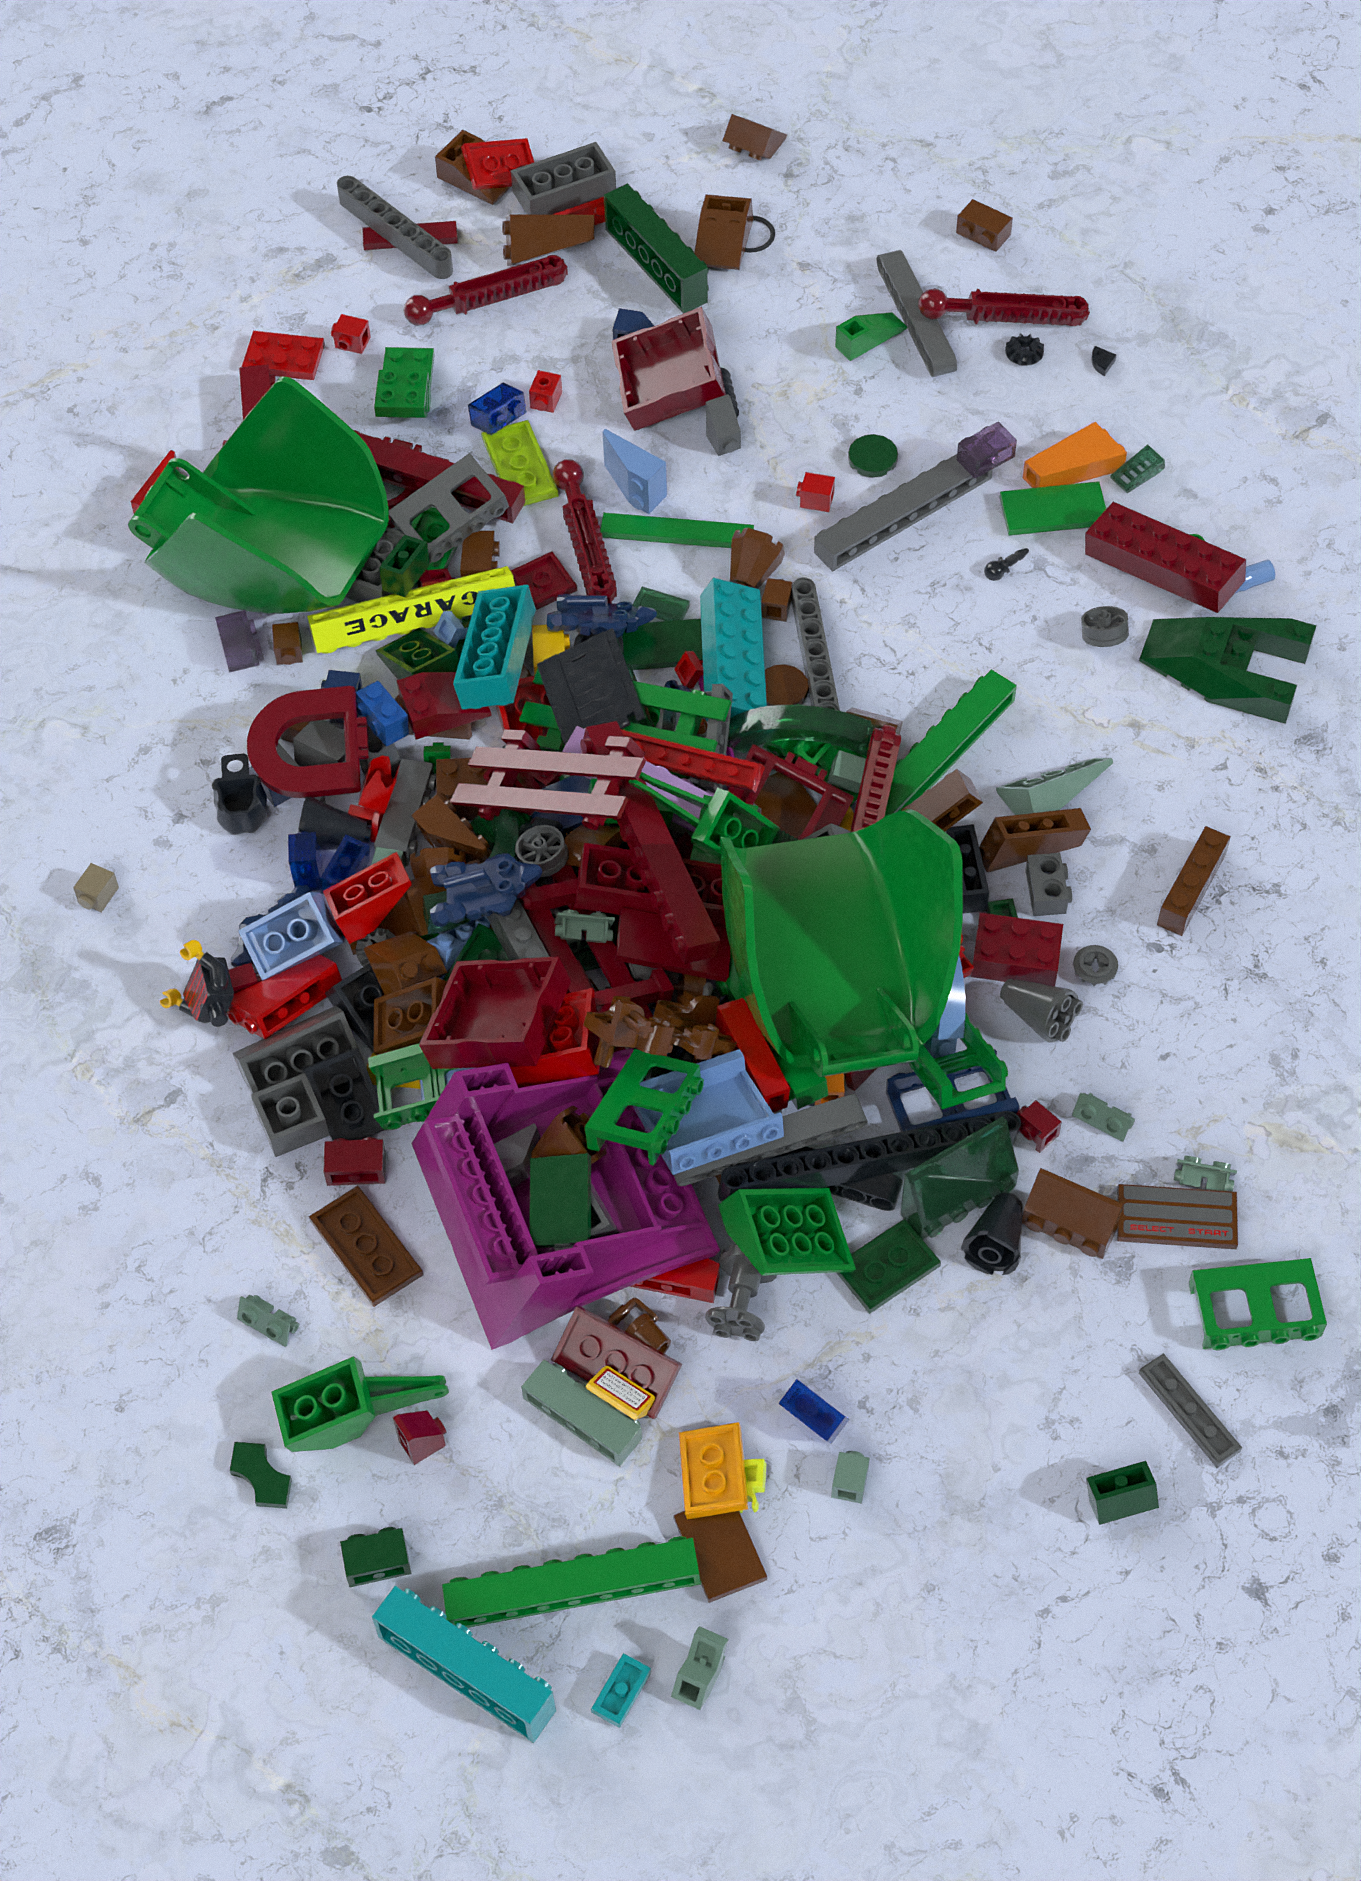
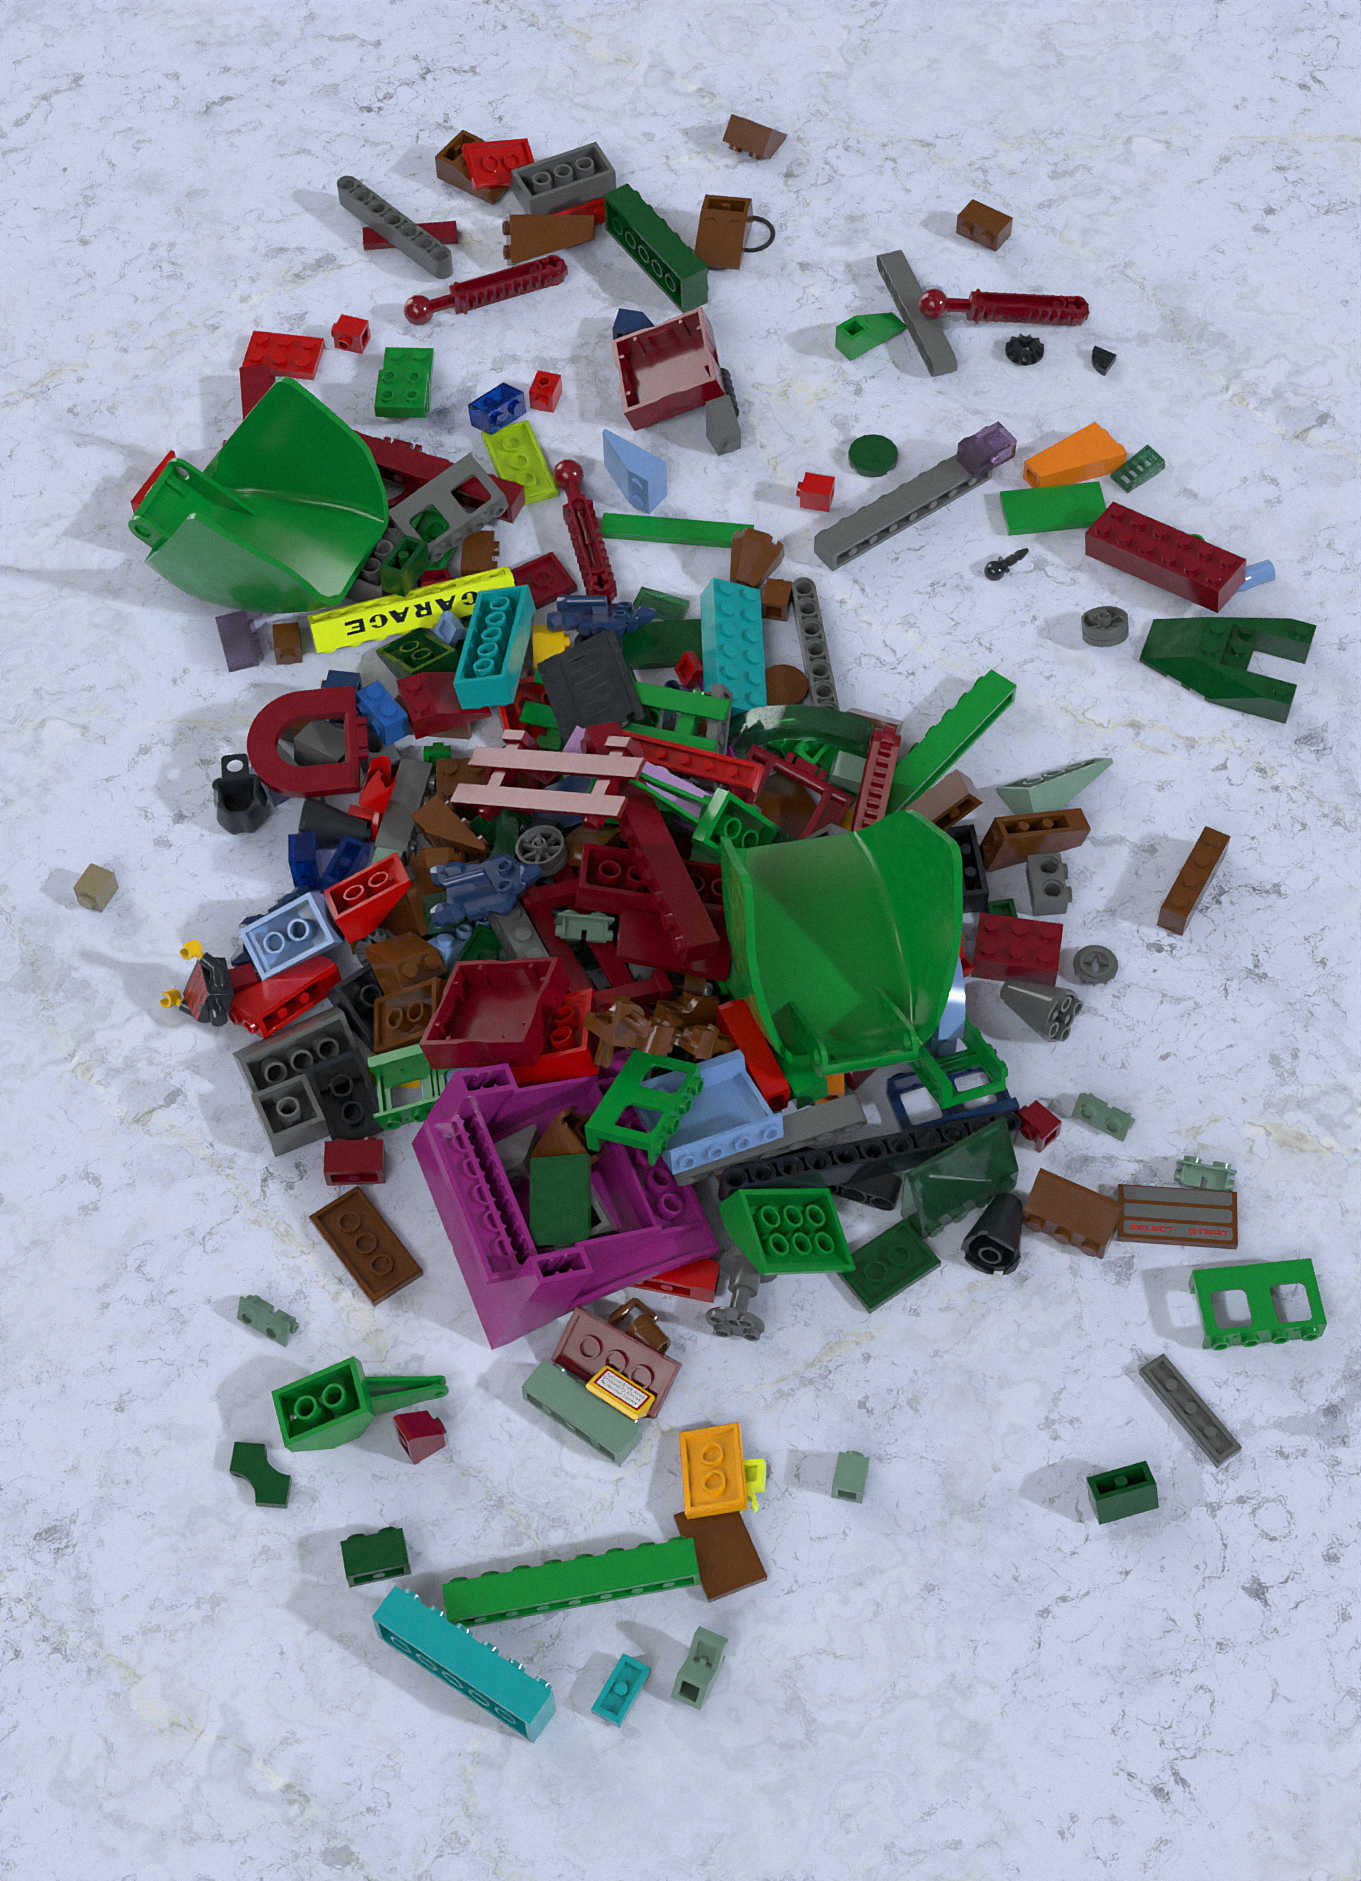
(814, 1411): clear blue brick -> none

